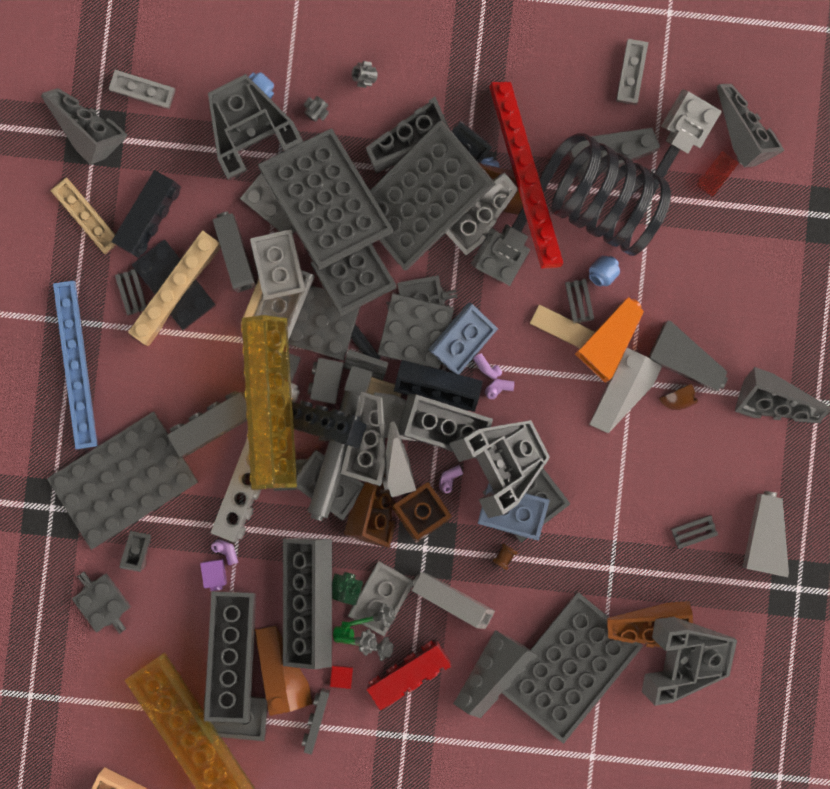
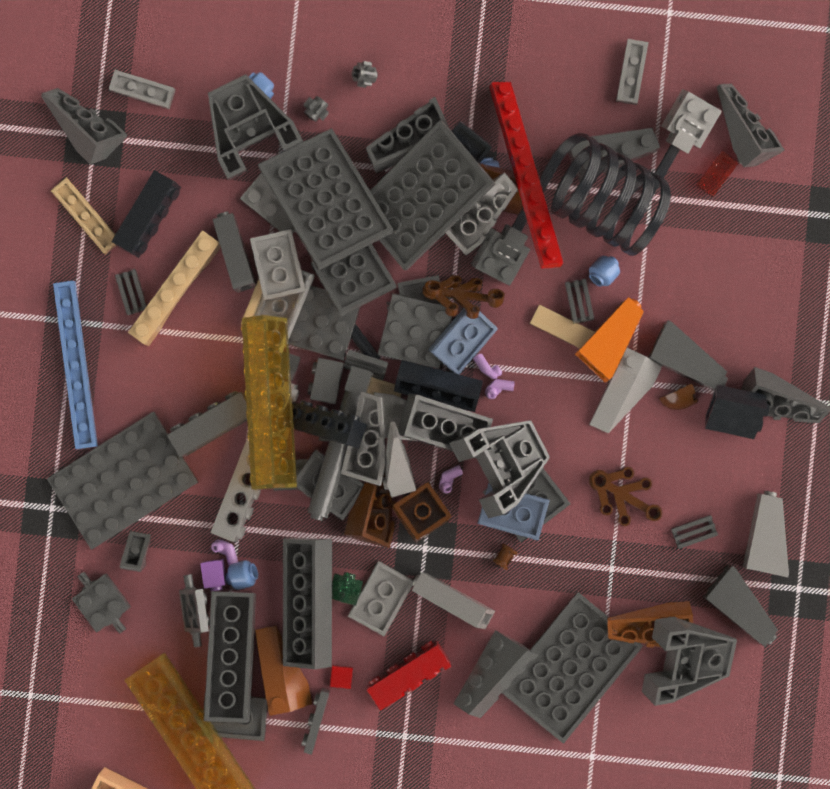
(155, 269): black plate -> none
(194, 610): none -> dark grey plate
(242, 575): none -> medium blue head
(367, 641): dark grey plant -> none
(439, 291): none -> reddish brown plant
(622, 493): none -> reddish brown plant
(736, 412): none -> black brick
(738, 603): none -> dark grey slope

